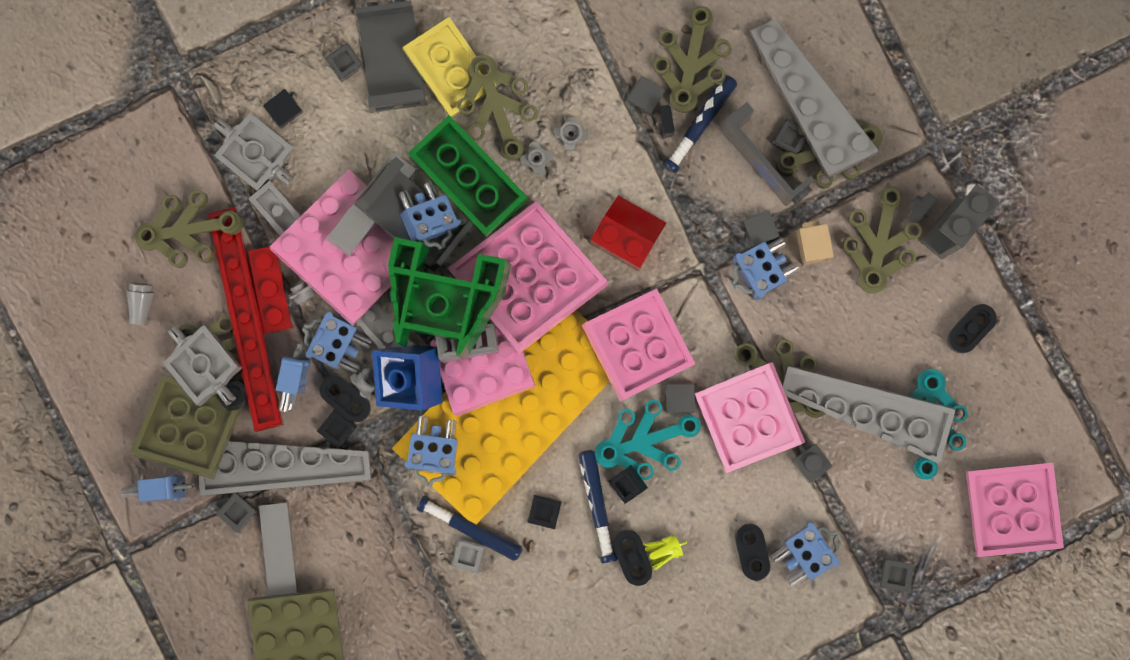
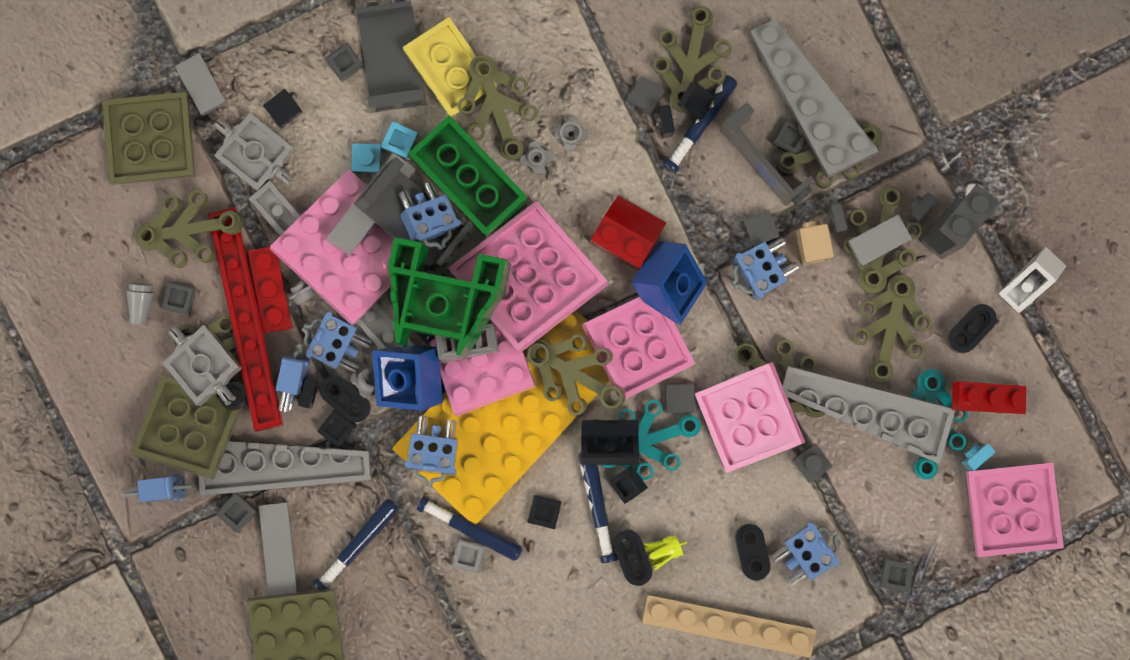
(148, 138): none -> olive plate
(178, 298): none -> dark grey tile
(200, 84): none -> light grey tile
(308, 393): none -> black tile
(365, 535): none -> dark blue piece
(366, 158): none -> medium azure plate
(399, 140): none -> medium azure plate
(571, 372): none -> olive plant
(609, 442): none -> black bracket
(670, 280): none -> blue slope
(696, 101): none -> black tile
(729, 626): none -> tan plate
(837, 219): none -> dark grey tile
(879, 240): none -> light grey tile
(893, 324): none -> olive plant
(977, 455): none -> medium azure plate
(988, 398): none -> red plate
(1032, 279): none -> white slope

